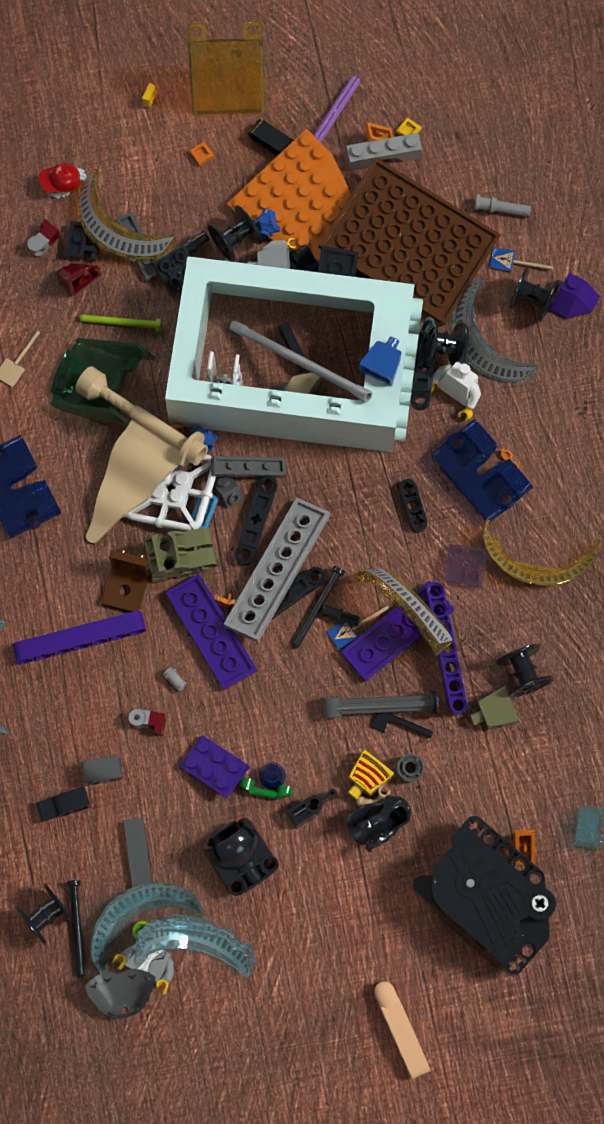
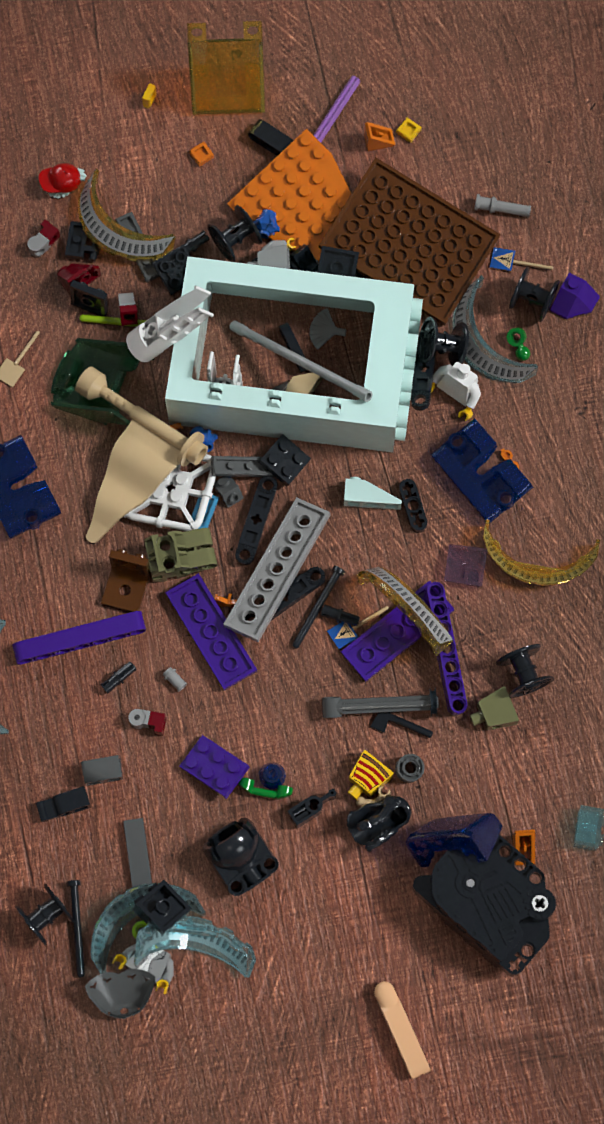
(89, 298): none -> black plate
(118, 677): none -> black axle
(127, 307): none -> dark red leg
(161, 907): none -> black plate
(168, 325): none -> white piece
(284, 460): none -> black plate
(323, 329): none -> light grey hand
(364, 494): none -> light aqua slope
(382, 361): blue torso -> none
(401, 147): light grey arch -> none
(468, 832): none -> clear blue windscreen
(522, 352): none -> green plate

